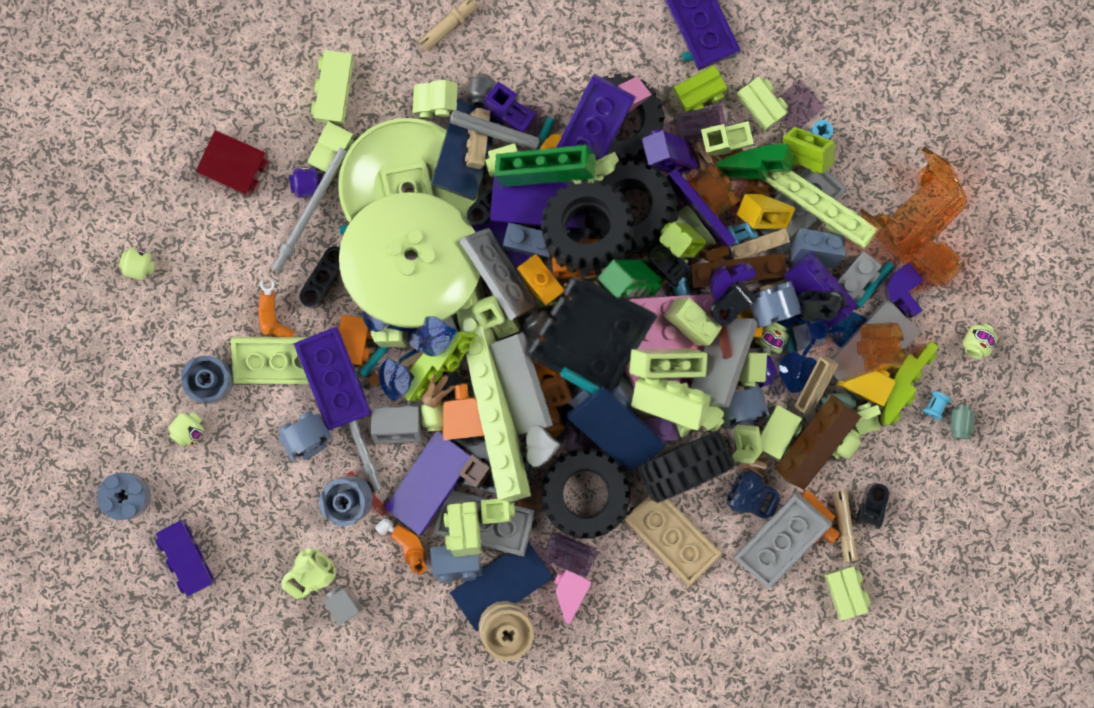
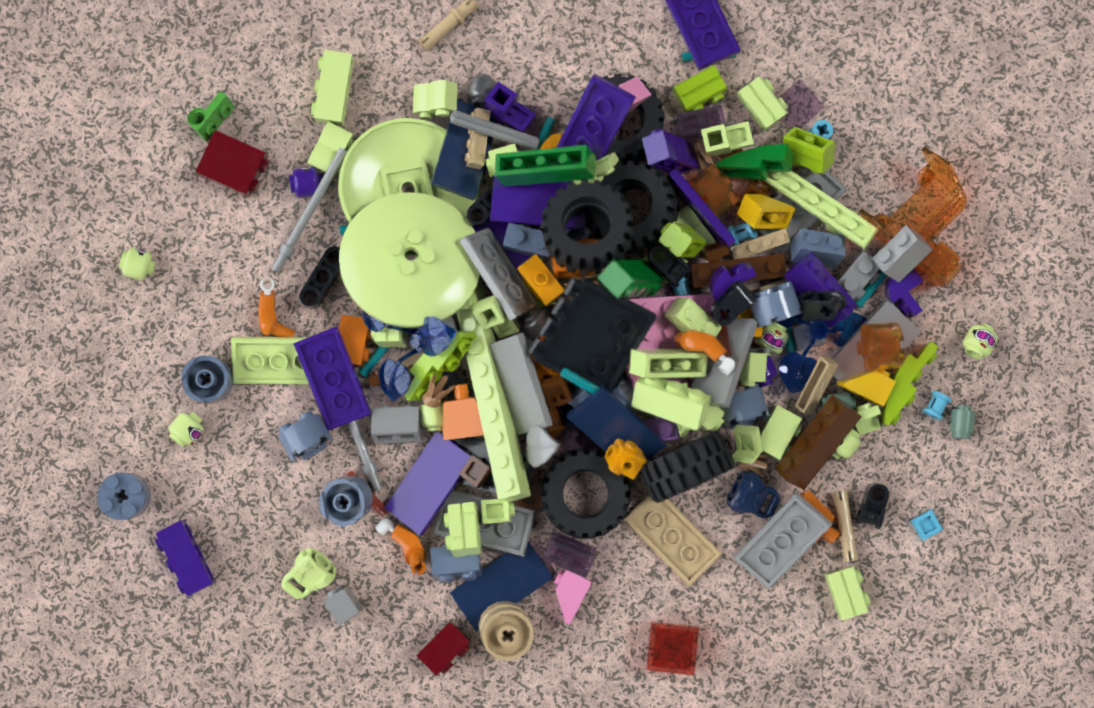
(210, 119): none -> bright green plate
(444, 648): none -> dark red brick
(625, 458): none -> light orange brick
(672, 647): none -> clear red brick
(703, 342): none -> orange arm
(902, 253): none -> light grey brick
(926, 525): none -> medium azure tile

